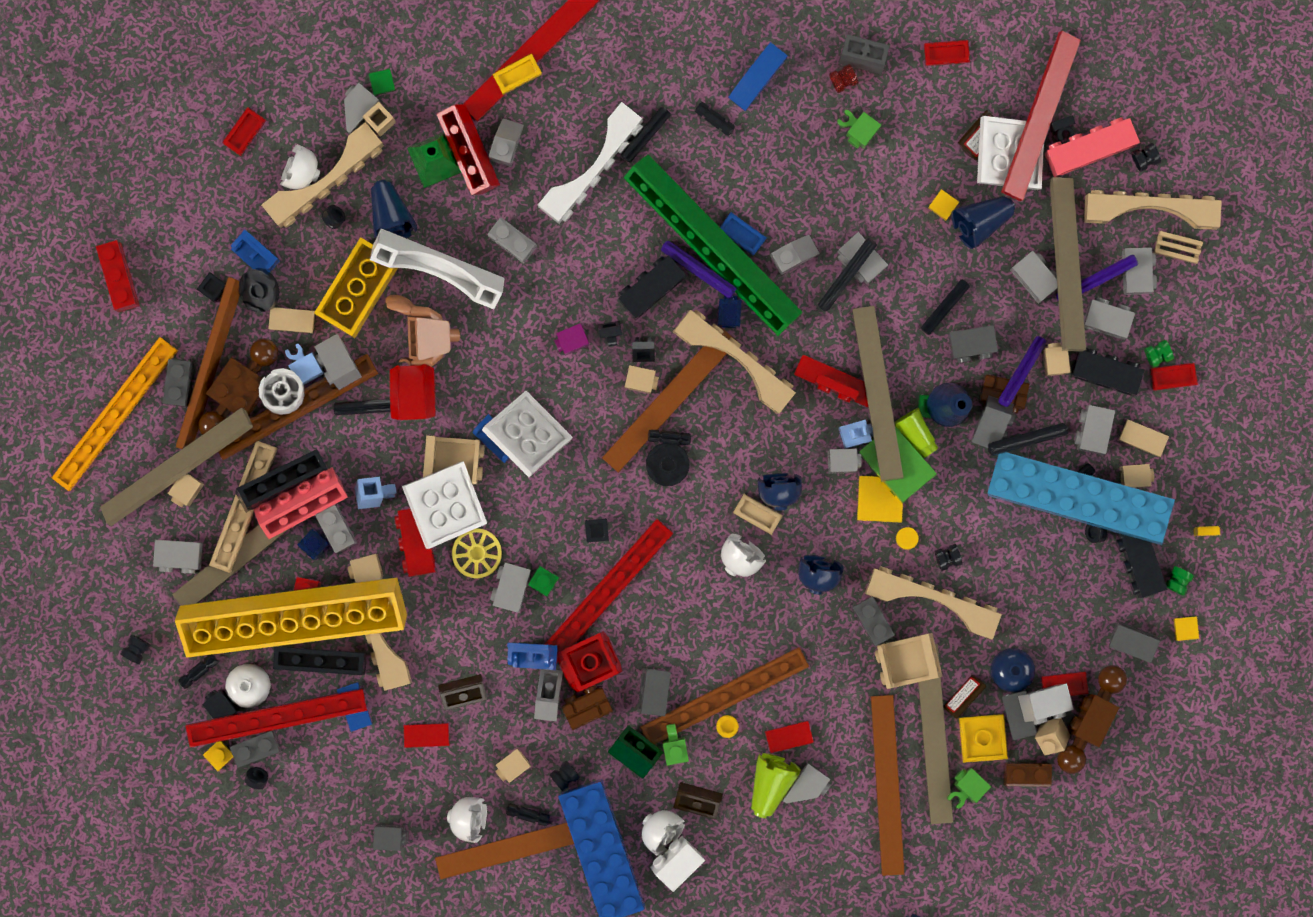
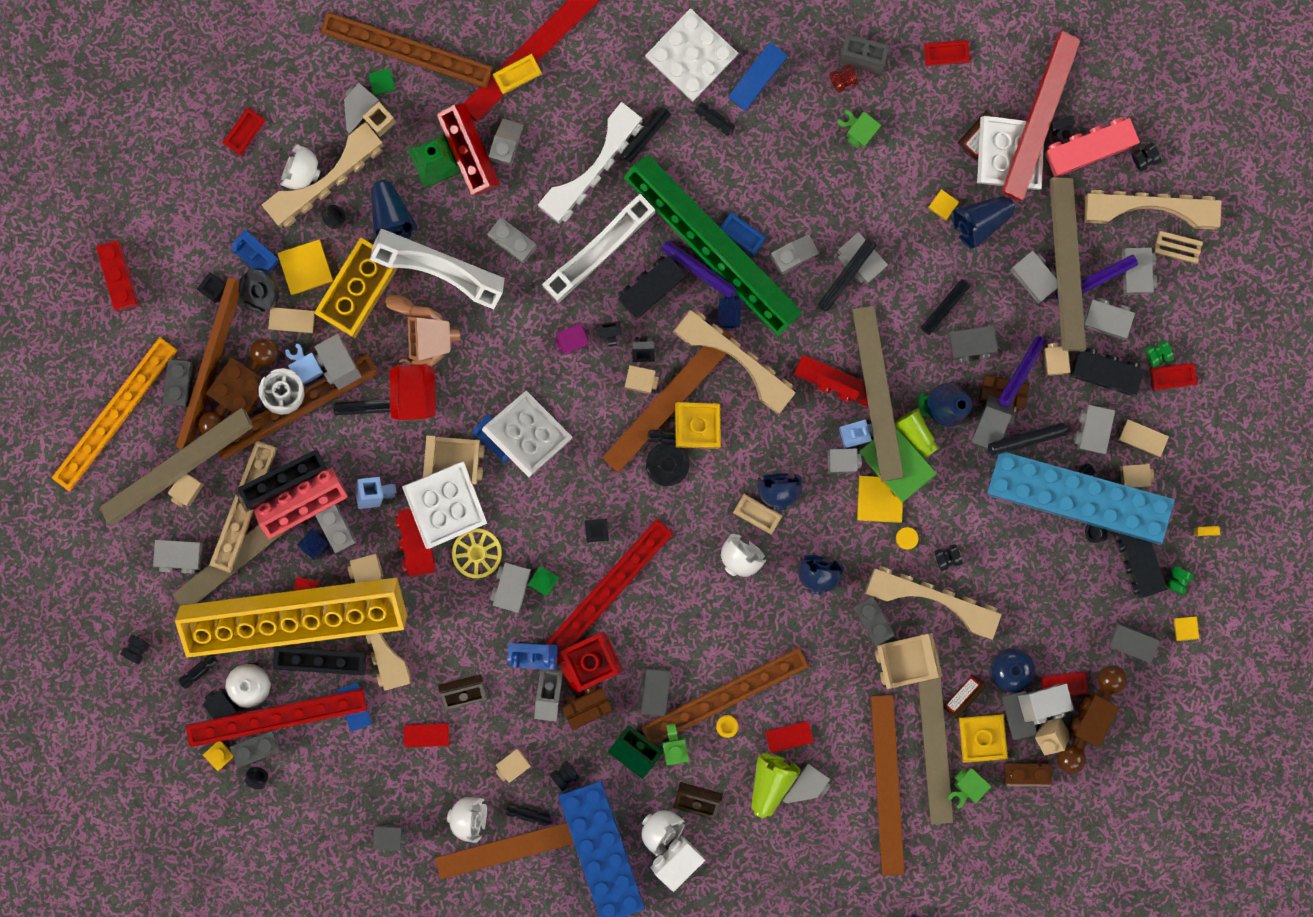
(305, 267): none -> yellow tile
(406, 50): none -> dark orange tile
(599, 249): none -> white arch
(691, 55): none -> white plate
(697, 425): none -> yellow tile

